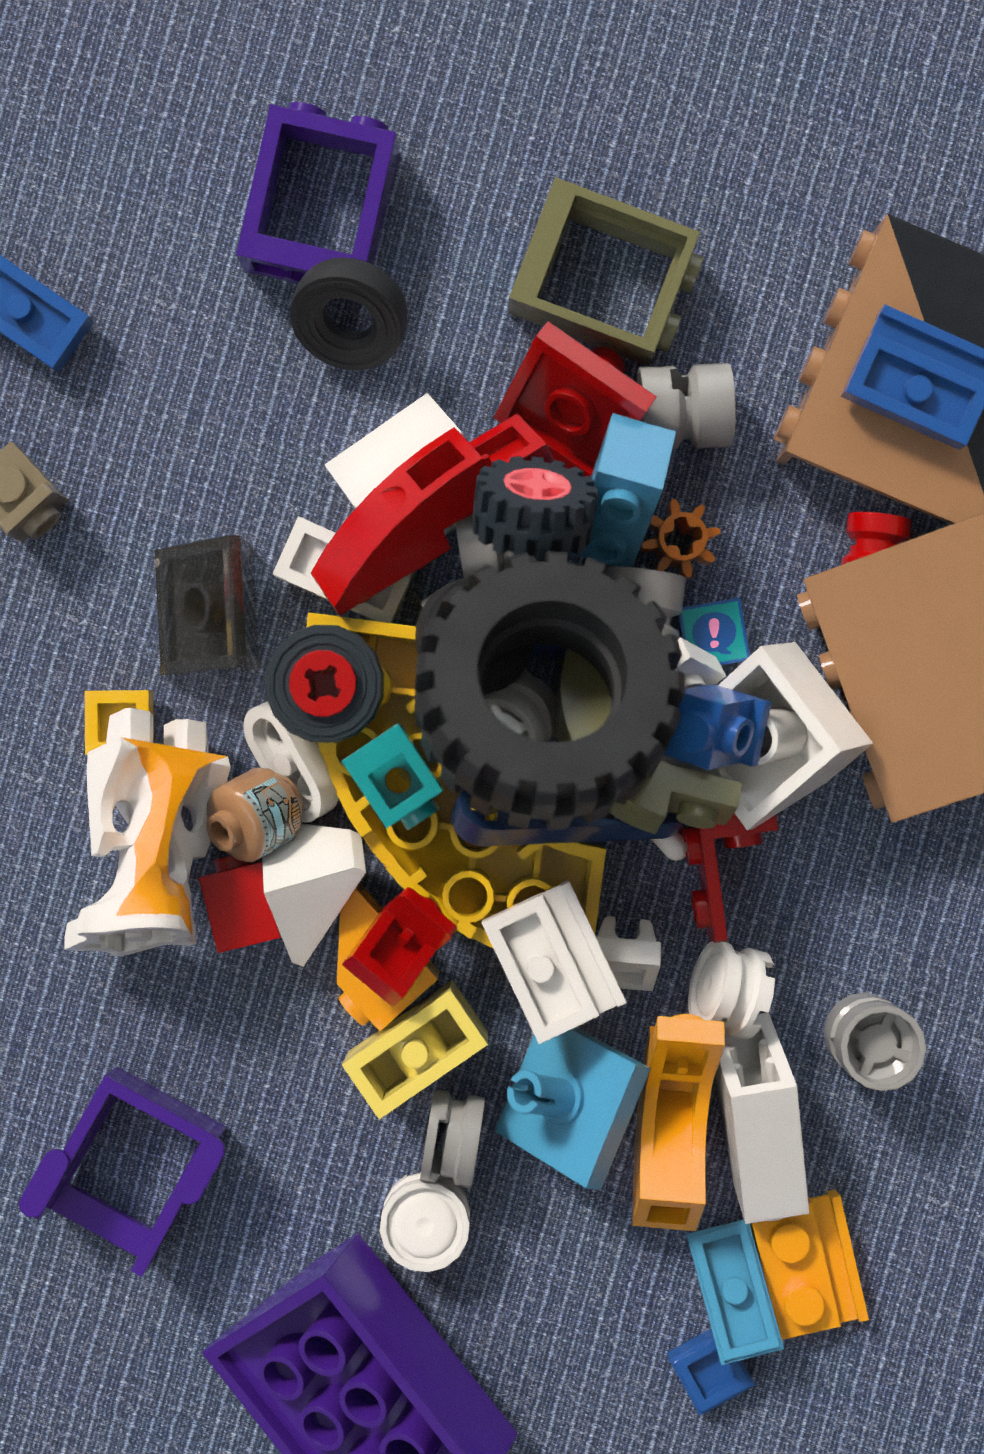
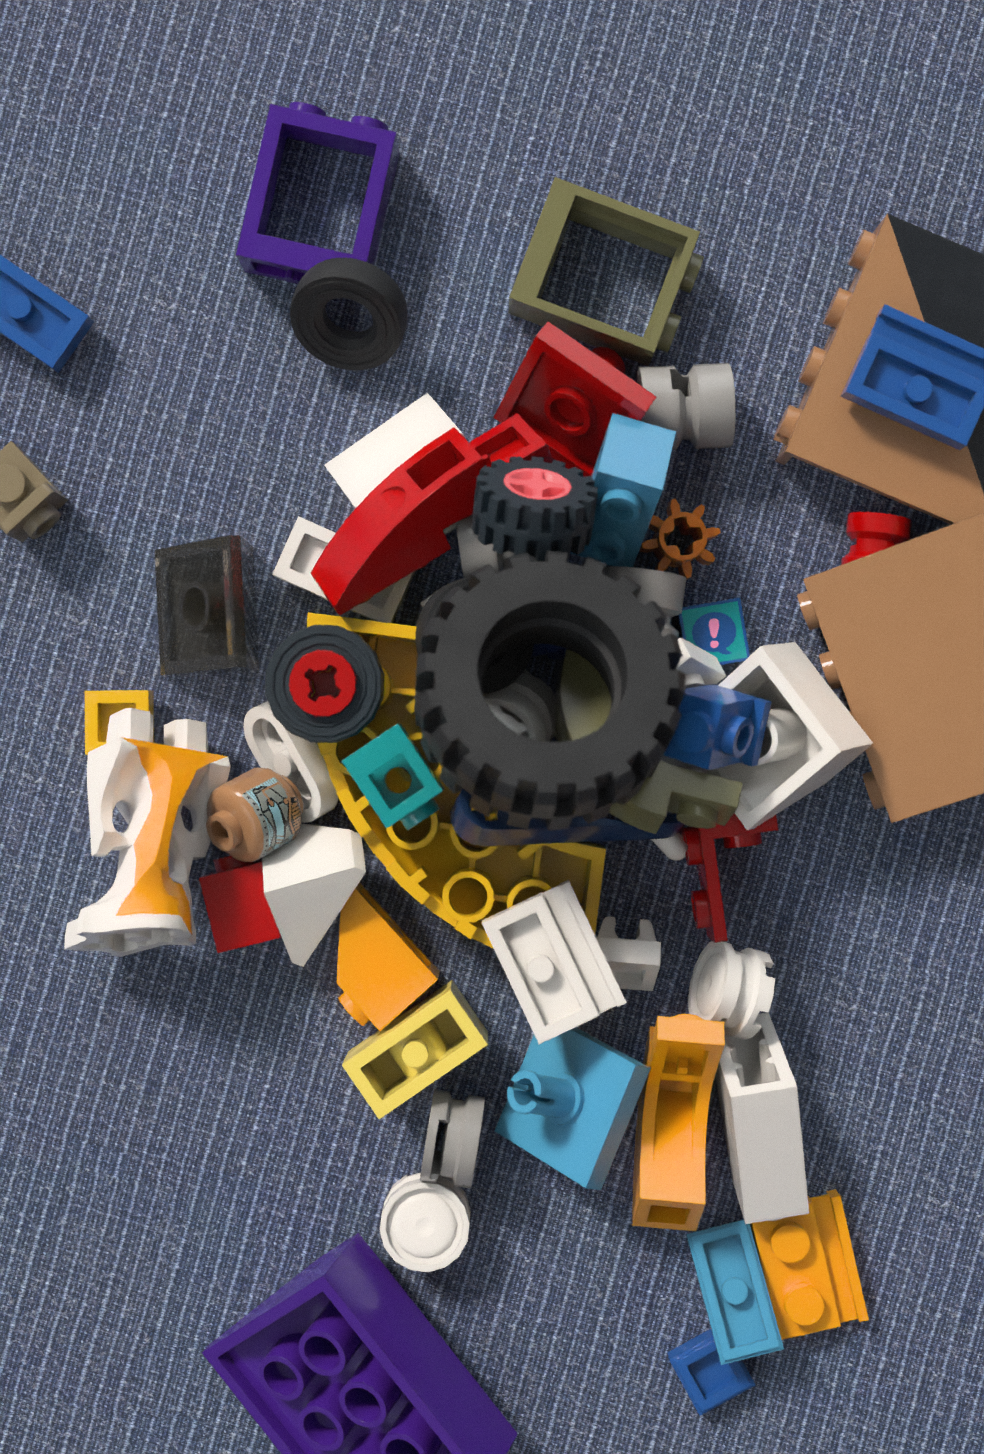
(51, 1181): dark purple piece -> none
(399, 945): red bracket -> none
(874, 1041): light grey wheel -> none

